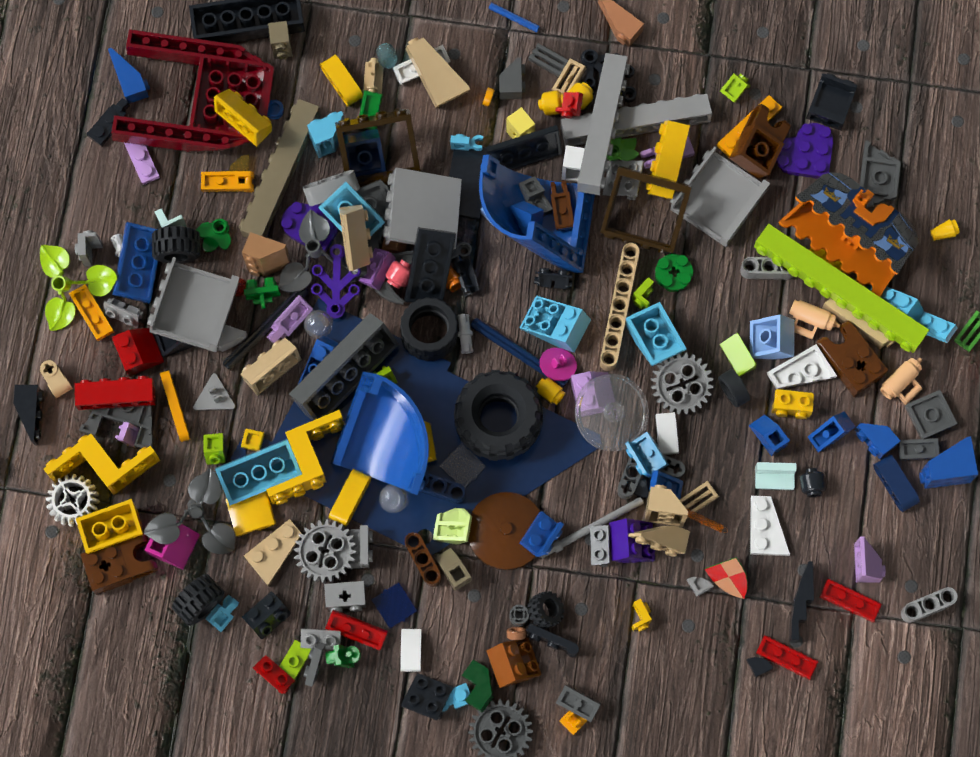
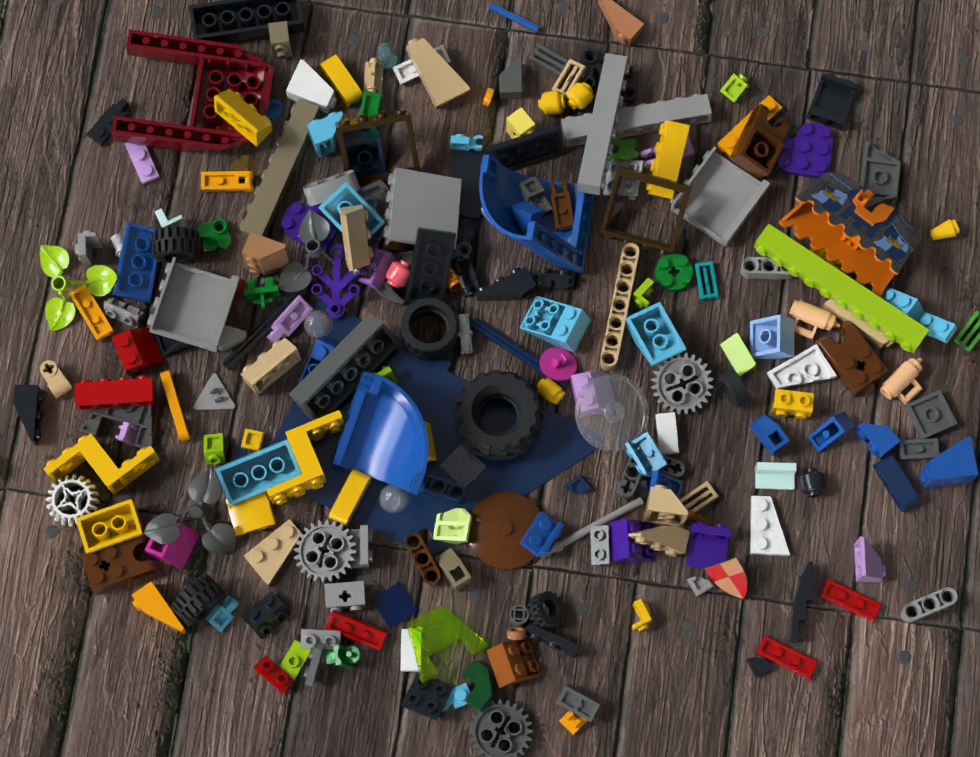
(130, 79): blue slope -> none
(153, 604): none -> light orange slope
(310, 88): none -> white slope
(436, 631): none -> clear neon green wing
(512, 287): none -> black slope
(570, 105): red bracket -> none
(572, 163): white panel -> none
(578, 485): none -> dark blue tile
(707, 545): none -> dark purple bracket
(709, 296): none -> teal tile

